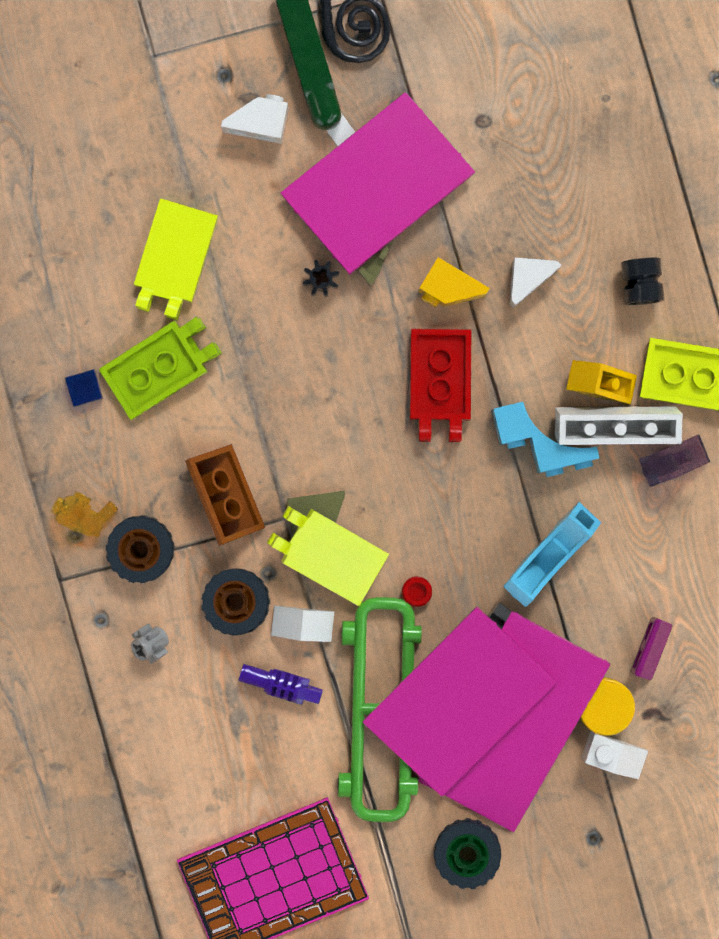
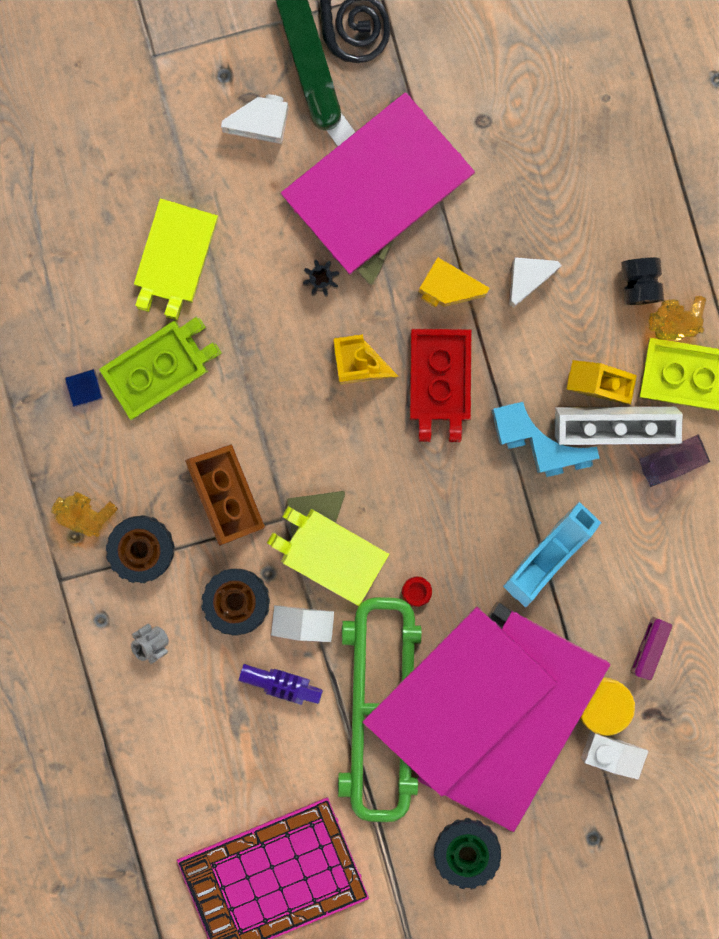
(359, 361): none -> yellow slope
(674, 323): none -> clear yellow piece

